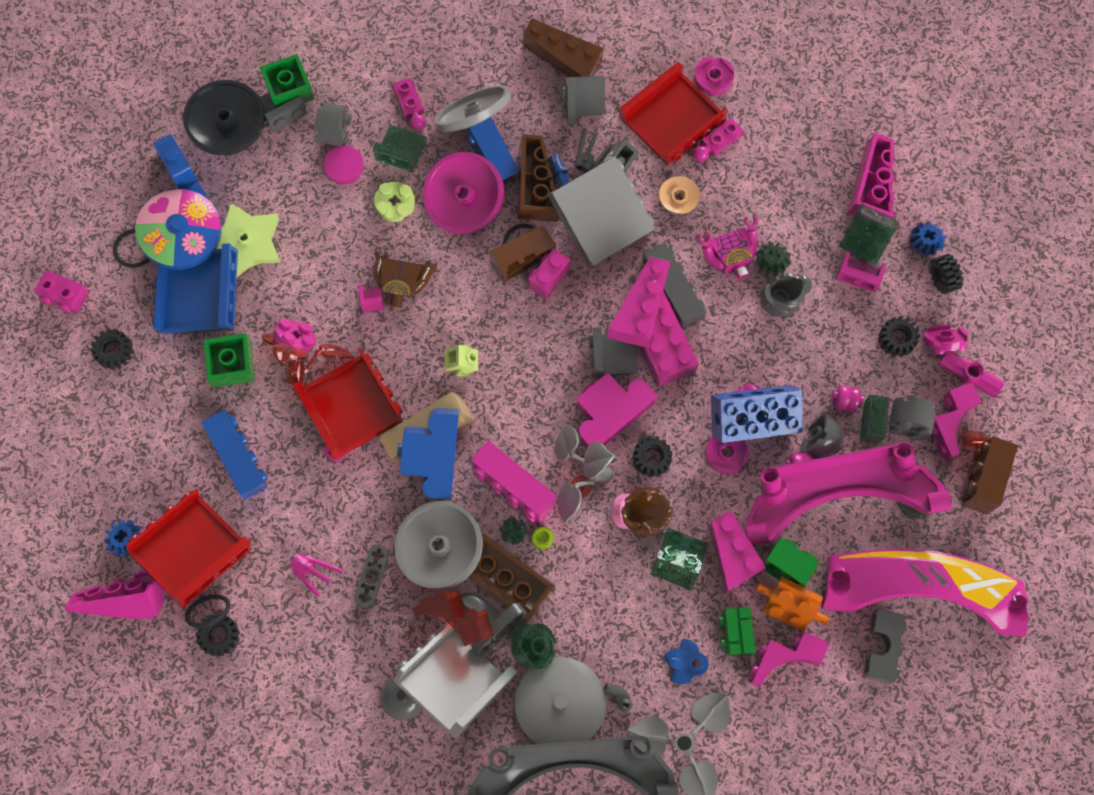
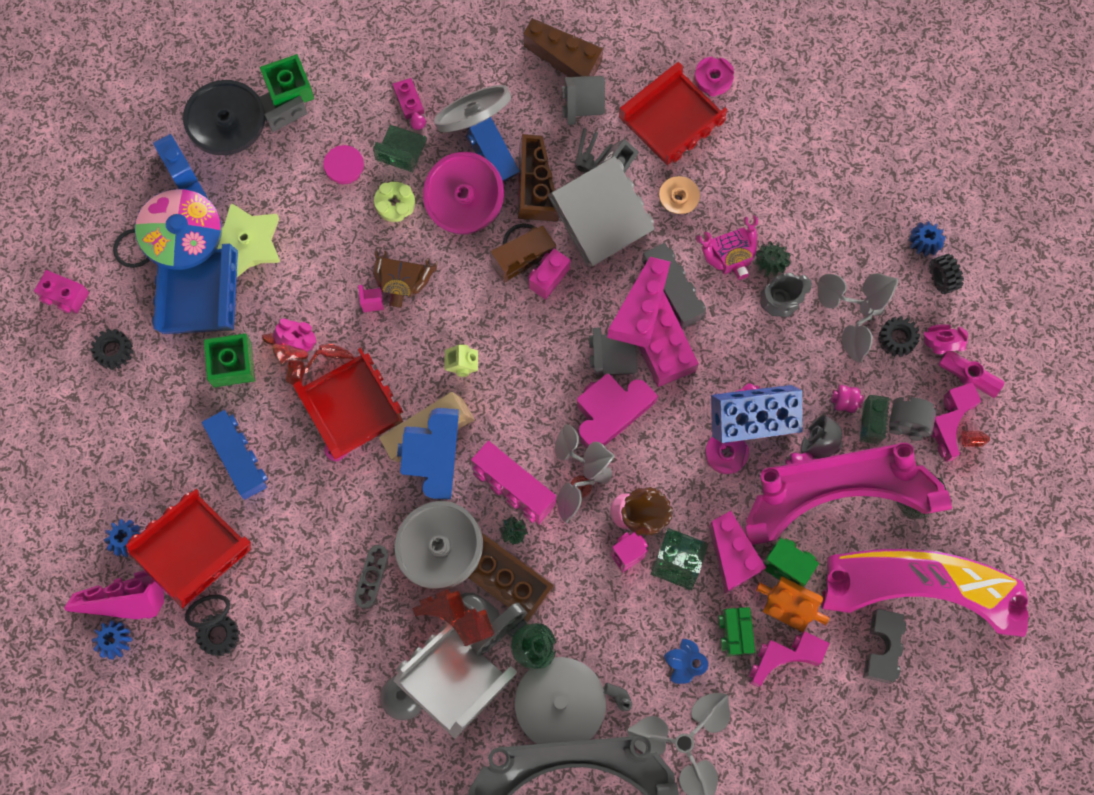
(105, 647): none -> blue gear
(304, 565): dark pink plant -> none
(332, 124): dark grey brick -> none
(542, 538): lime tile -> none
(559, 172): blue axle -> none
(628, 551): none -> dark pink brick
(658, 445): black tyre -> none
(718, 140): dark pink plate -> none
(860, 273): dark pink panel -> none
(869, 234): clear green brick -> none
(875, 177): dark pink wedge -> none
(878, 292): none -> light grey plant
(989, 475): reddish brown brick -> none

